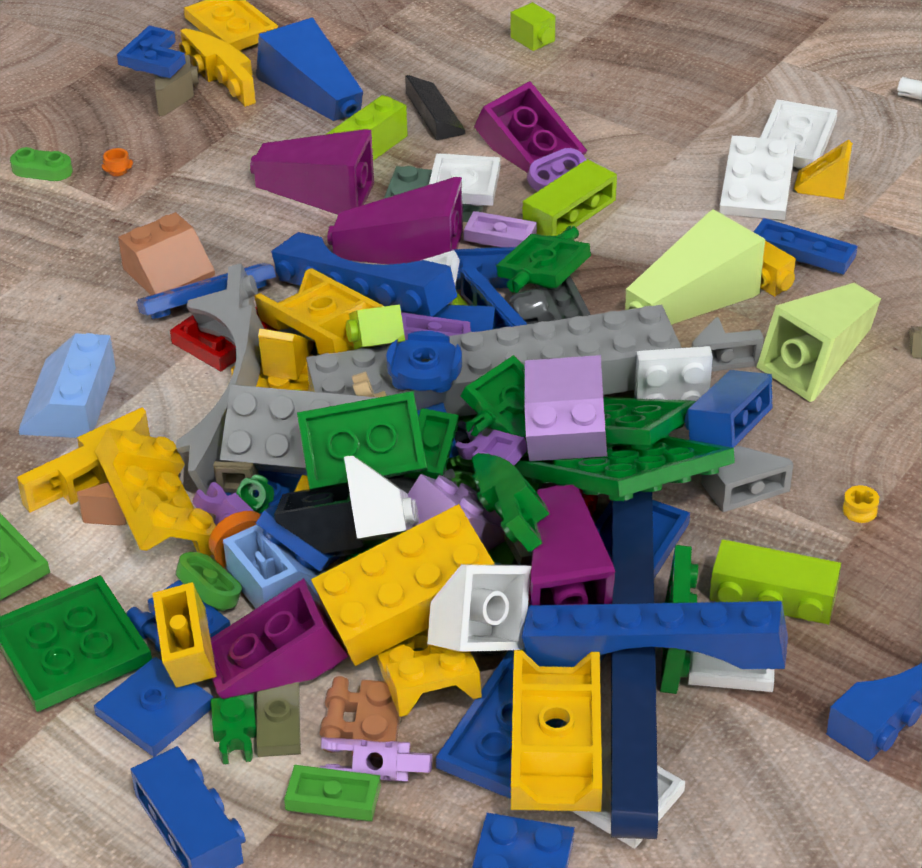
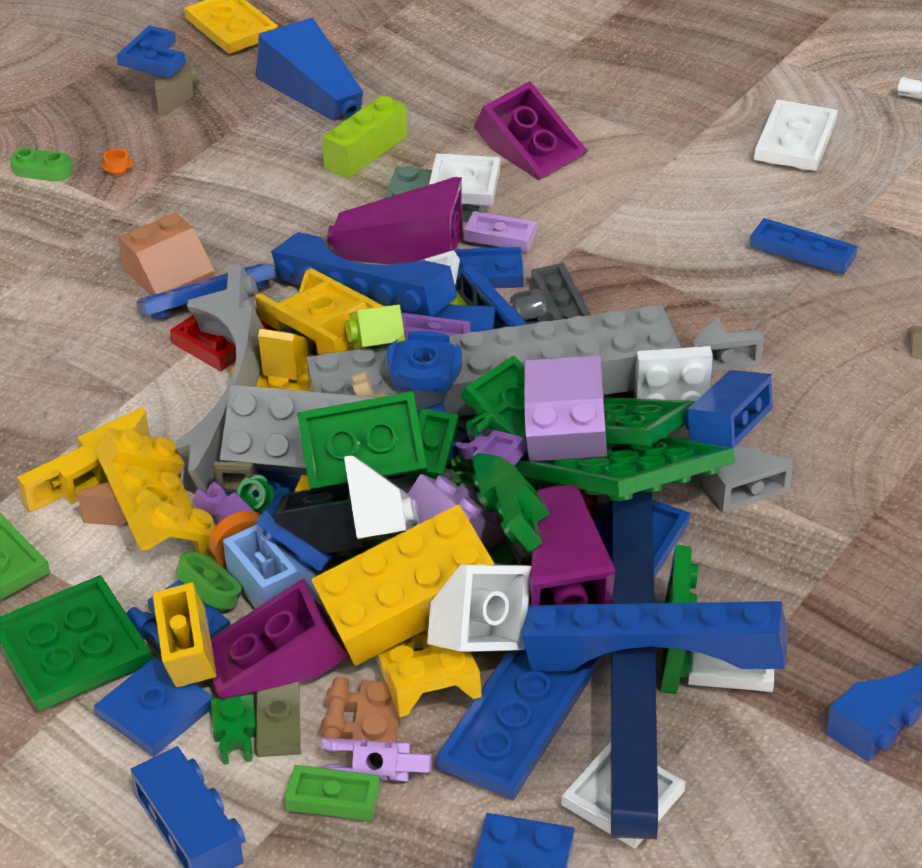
(71, 388): light blue slope -> none
(220, 62): yellow slope -> none
(320, 170): magenta slope -> none
(433, 108): black slope -> none
(533, 26): lime brick -> none
(544, 260): green plate -> none
(549, 764): yellow piece -> none
(553, 167): medium lavender plate -> none
(571, 198): lime brick -> none
(702, 271): yellowish green slope -> none
(758, 177): white plate -> none
(765, 574): lime brick -> none
(777, 270): yellow brick -> none
(816, 336): yellowish green slope -> none
(827, 174): yellow slope -> none
(861, 504): yellow bush -> none

